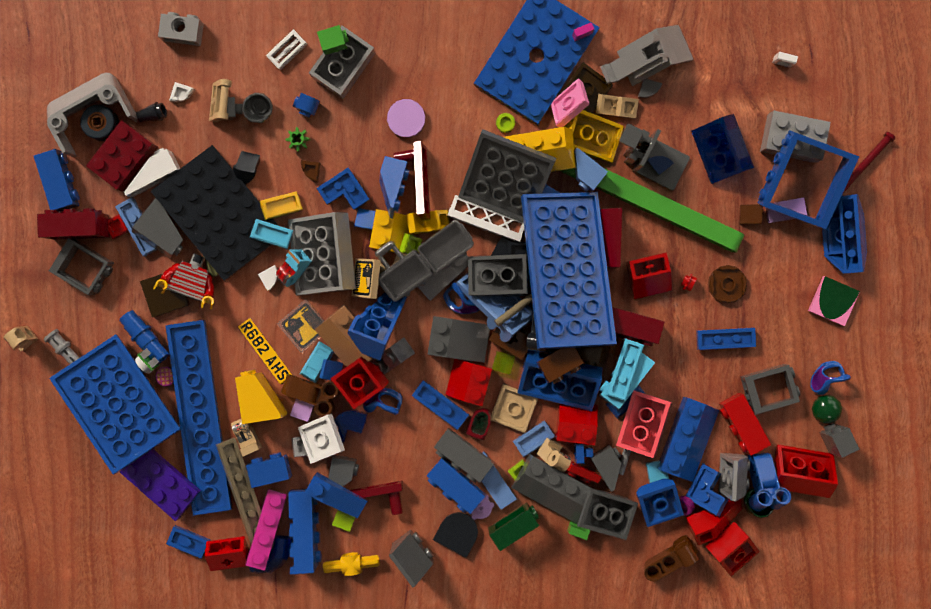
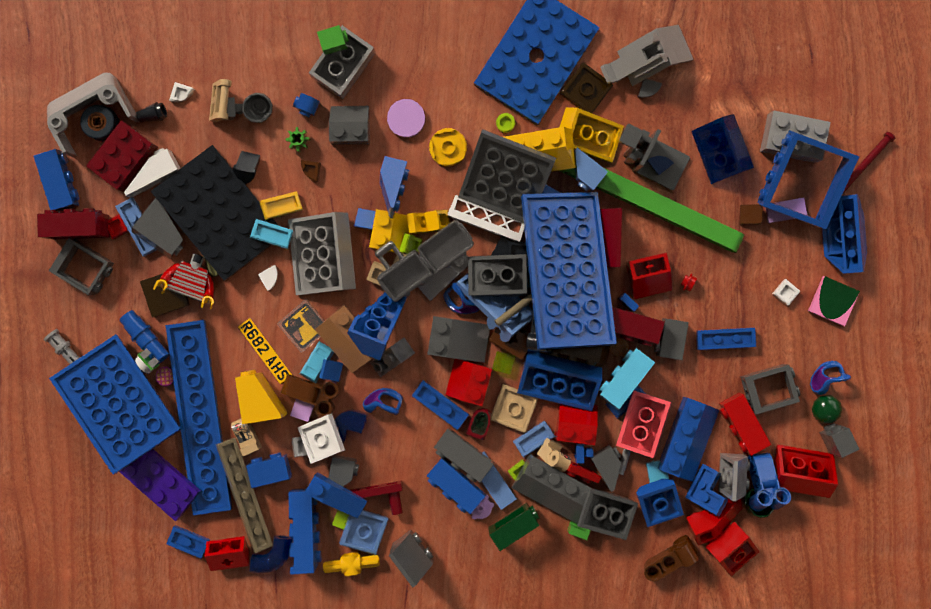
(20, 338): tan leg -> none
(190, 35): light grey brick -> none
(266, 530): dark pink plate -> none
(287, 59): white tile -> none
(293, 267): medium azure leg -> none
(346, 185): blue plate -> none
(349, 125): none -> dark grey slope
(359, 381): red slope -> none
(364, 532): none -> medium blue tile
(366, 278): tile -> none
(419, 156): piece -> none
(448, 147): none -> yellow tile
(457, 533): black tile -> none
(559, 363): reddish brown brick -> none
(569, 103): bright pink tile -> none
(583, 31): dark pink tile -> none
(617, 106): tan slope -> none
(625, 369): medium azure tile -> none
(628, 302): none -> blue tile
(672, 339): none -> dark grey brick
(687, 505): magenta tile -> none
(727, 284): reddish brown tile -> none
(785, 59): white tile -> none
(786, 292): none -> white tile

